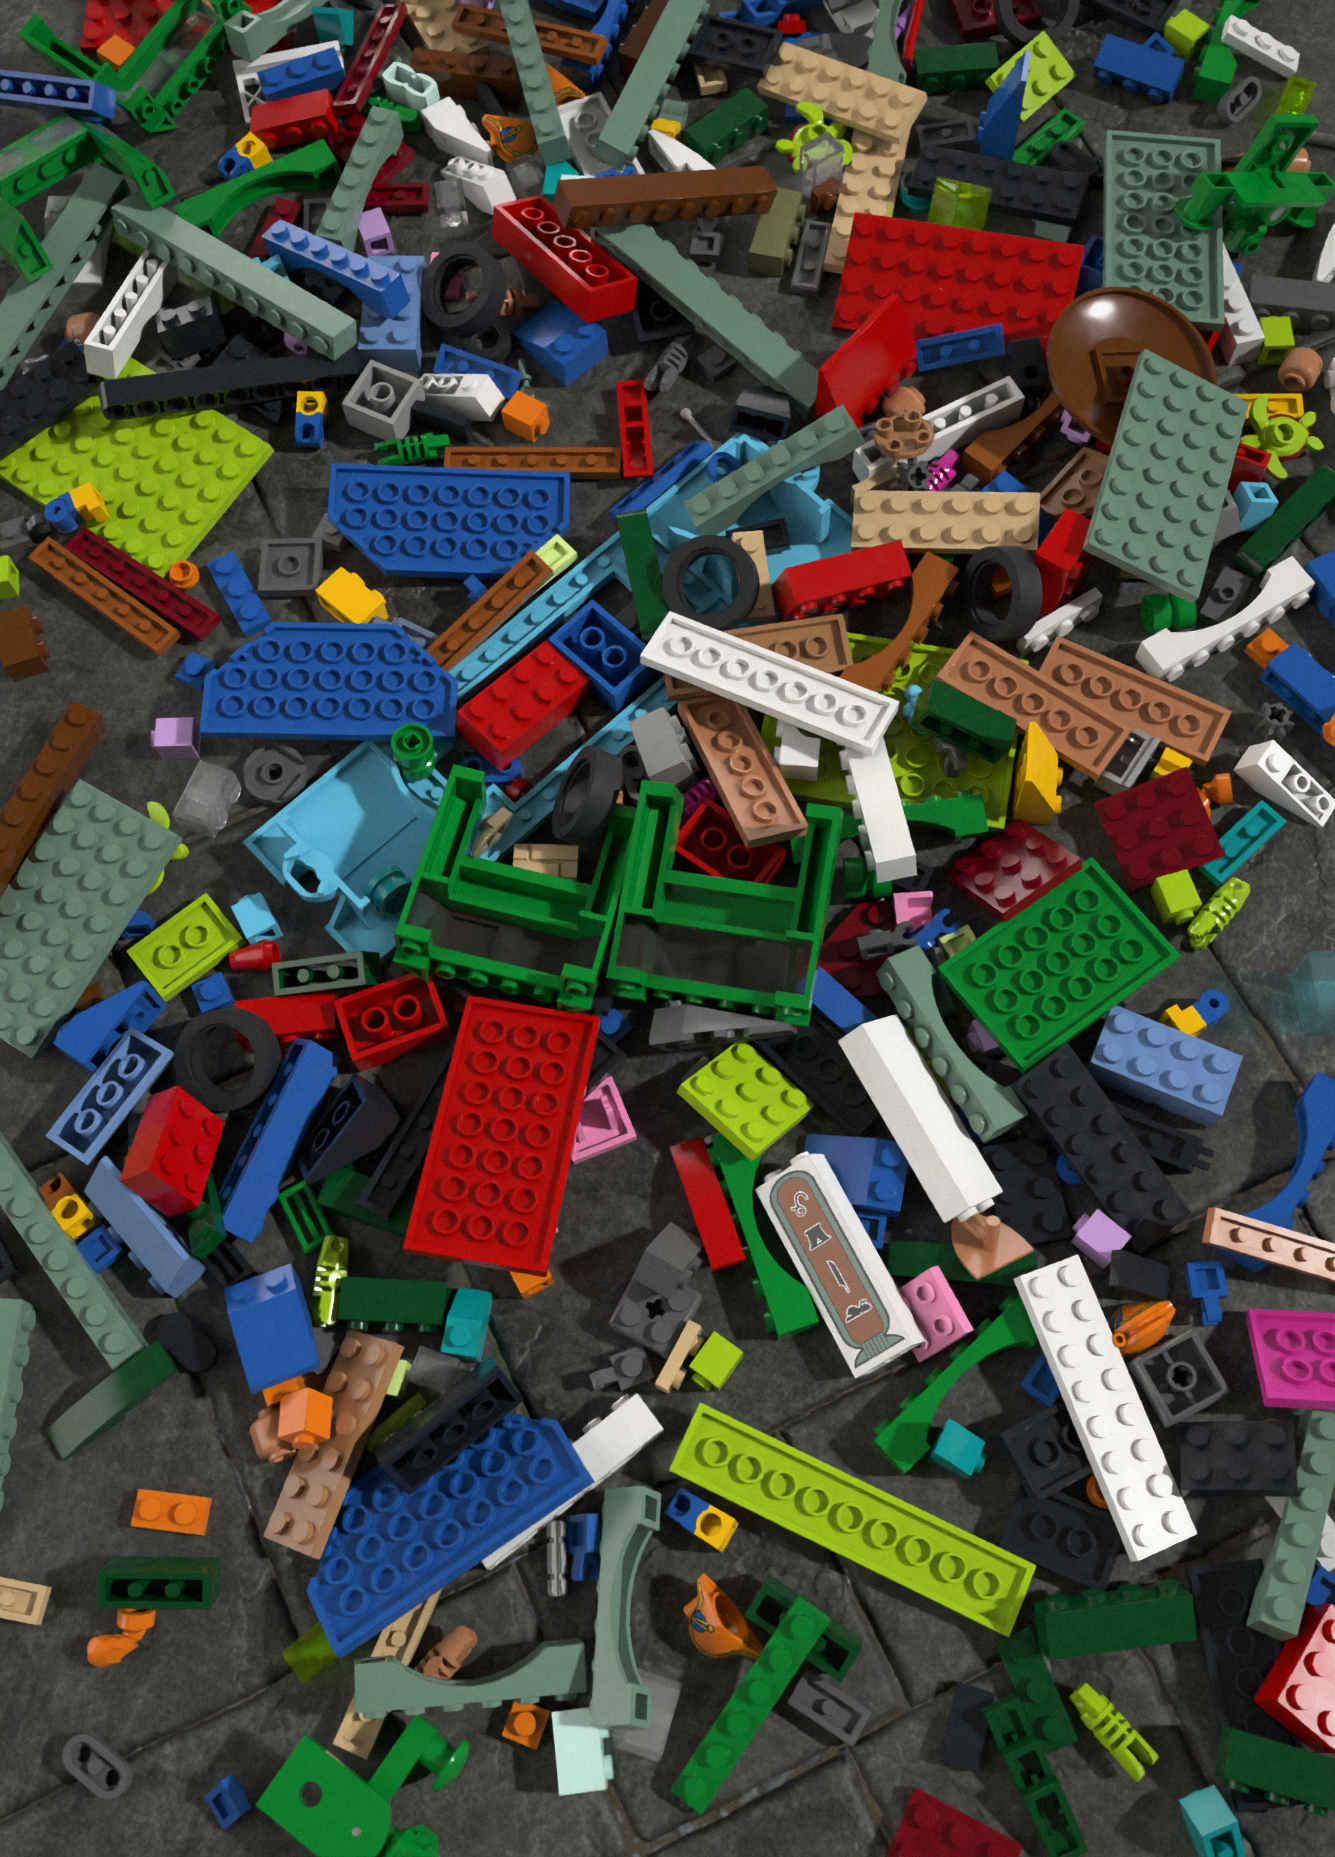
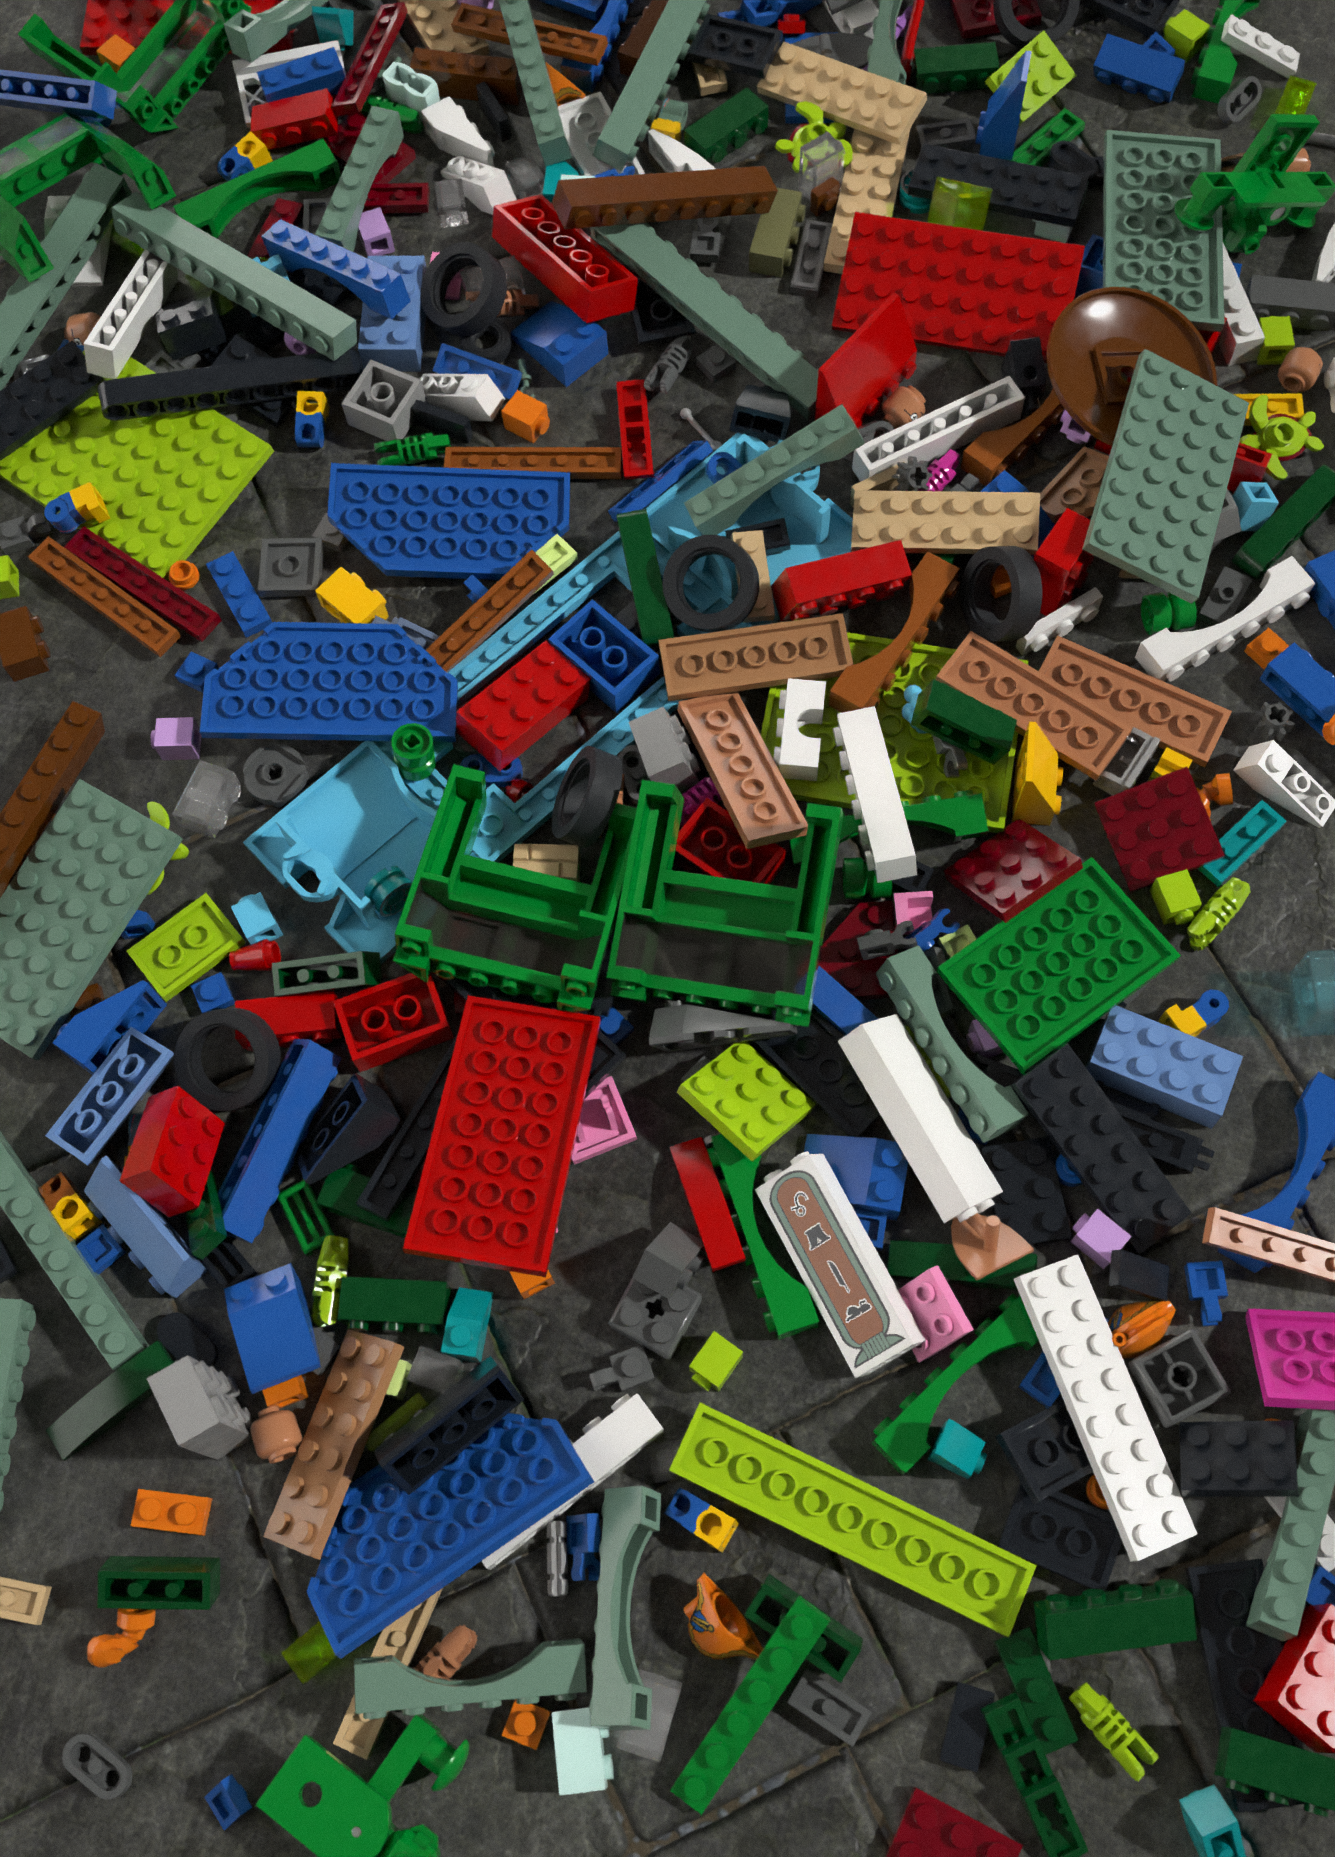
(201, 1407): none -> light grey piece
(305, 1418): orange brick -> none
(491, 829): dark tan plate -> none
(510, 136): orange hat -> none
(673, 1371): tan plate -> none
(770, 683): white plate -> none
(903, 435): medium nougat dish -> none
(960, 347): blue plate -> none

